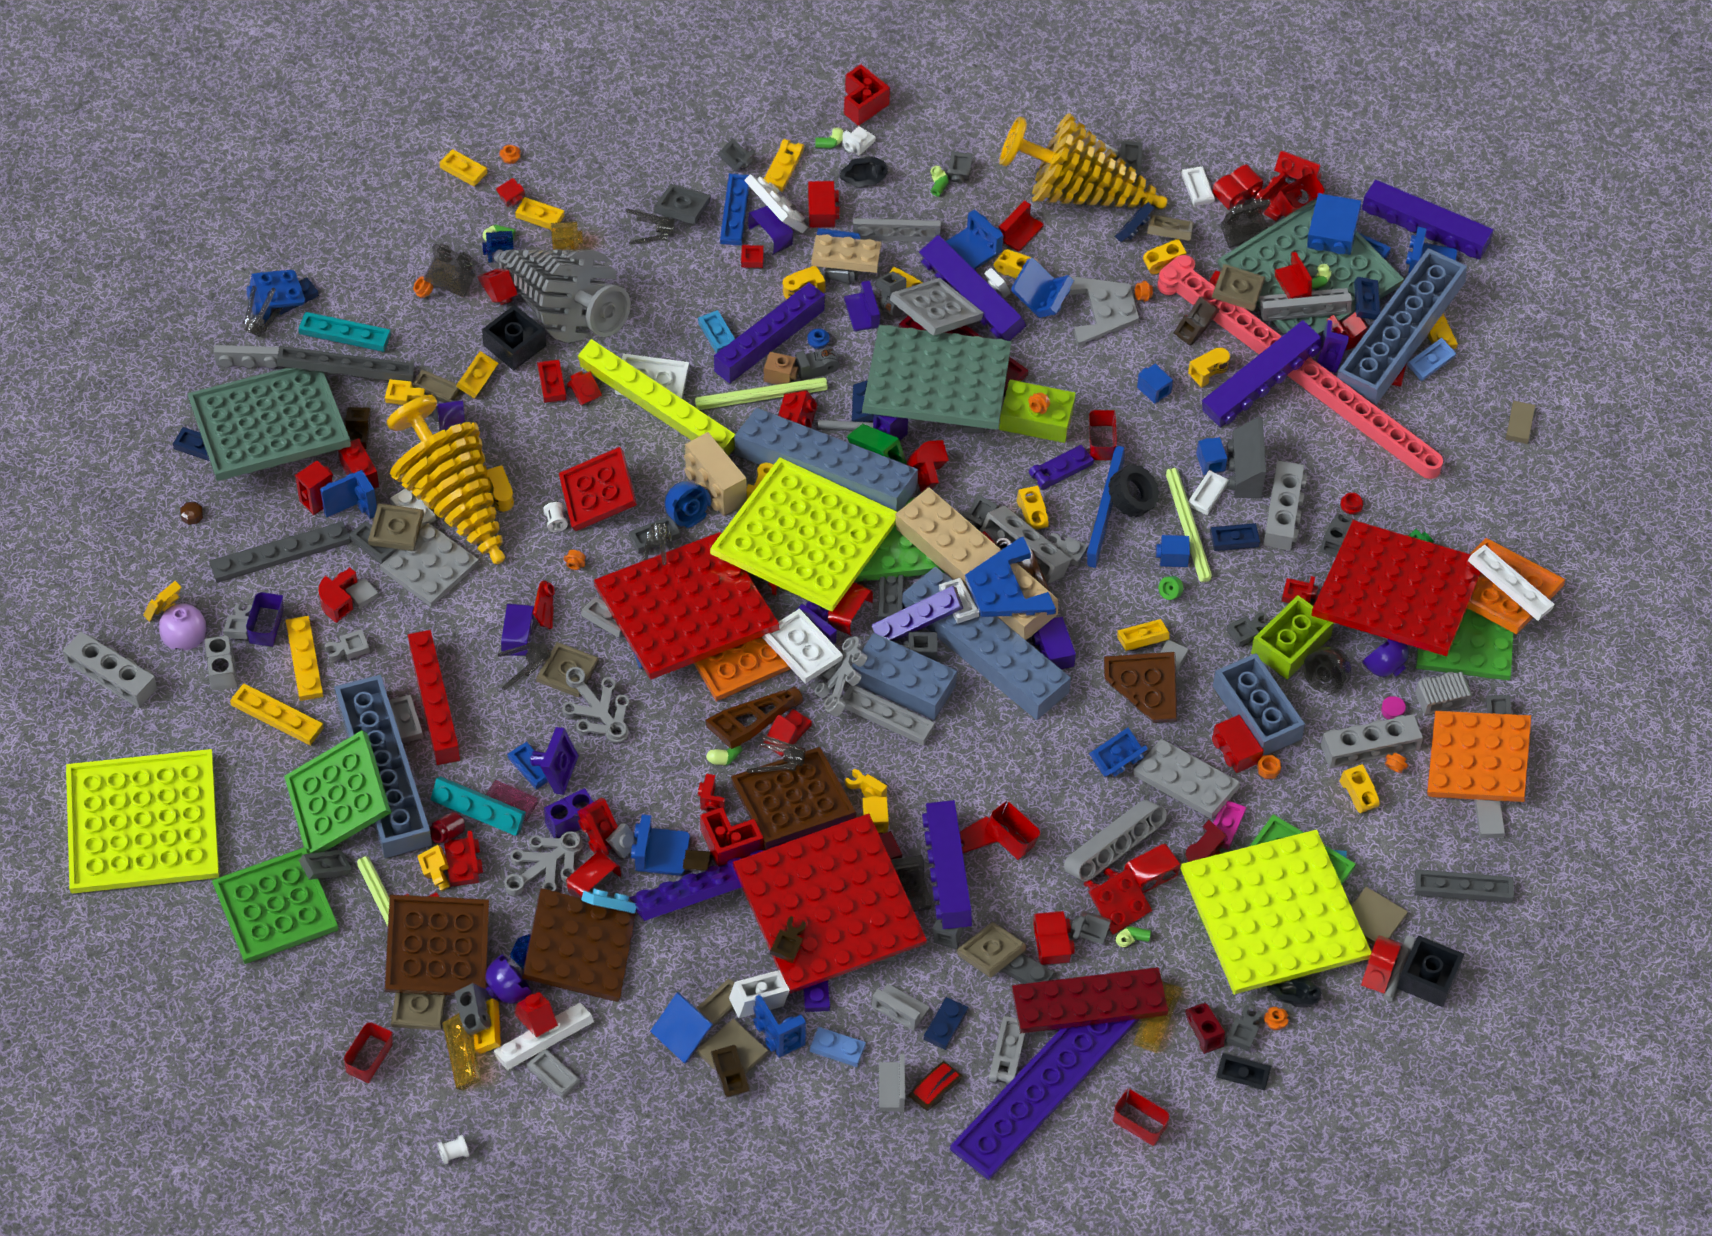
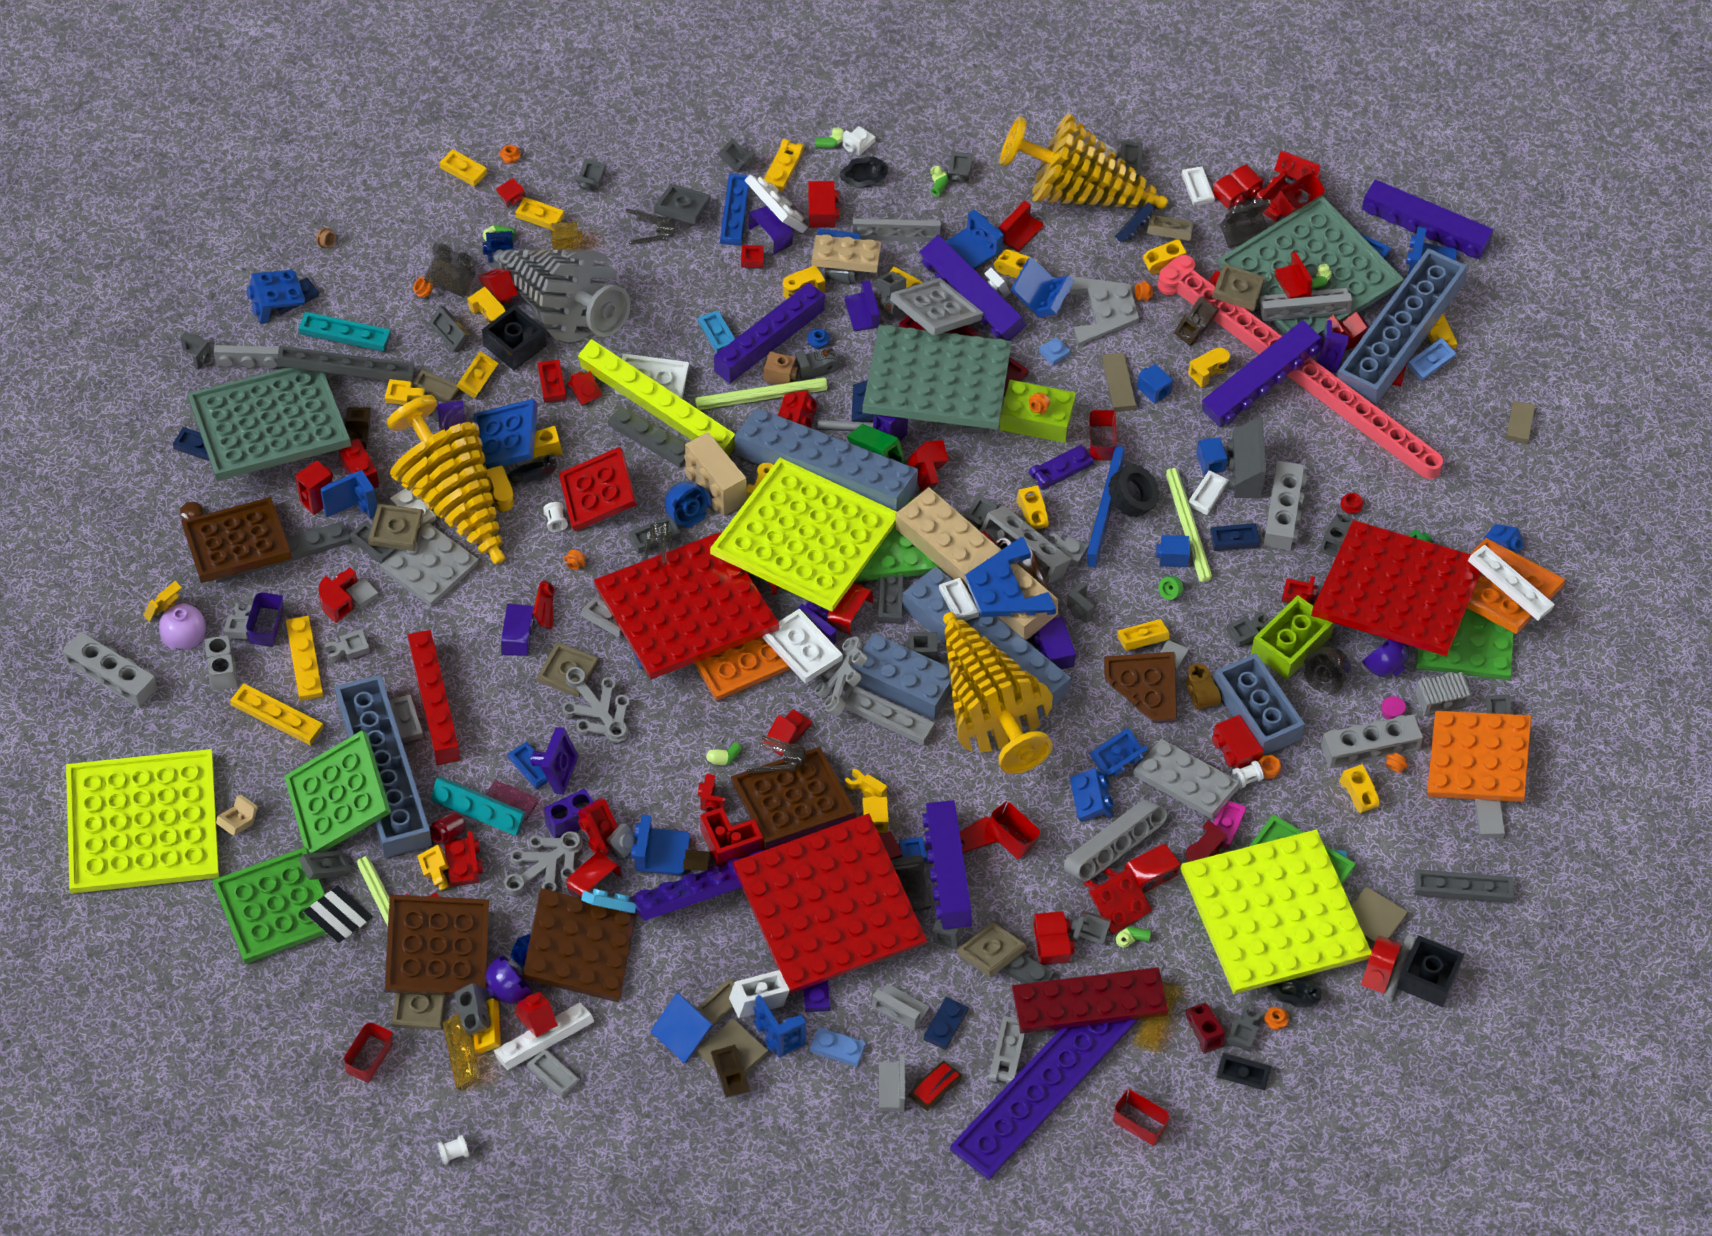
(197, 347): none -> dark grey bracket
(236, 540): none -> reddish brown plate
(238, 817): none -> tan bracket
(256, 324): clear smoke plant -> none
(325, 238): none -> medium nougat plate
(338, 914): none -> sticker
(449, 329): none -> dark grey plate
(486, 304): none -> yellow leg
(507, 433): none -> blue plate
(534, 470): none -> black arm
(536, 656): clear smoke plant -> none
(546, 442): none -> yellow leg
(590, 175): none -> dark grey bracket
(648, 436): none -> dark grey plate
(734, 733): reddish brown plate -> none
(788, 943): dark brown plate -> none
(865, 95): red brick -> none
(913, 847): none -> blue plate
(919, 615): plate -> none
(992, 695): none -> yellow plant
(1054, 351): none -> medium blue plate
(1078, 604): none -> dark grey bracket
(1091, 795): none -> blue bracket
(1118, 382): none -> dark tan tile
(1202, 687): none -> pearl gold piece
(1248, 774): none -> white bush
(1334, 224): blue brick -> none
(1367, 298): dark blue plate -> none
(1506, 536): none -> blue bracket

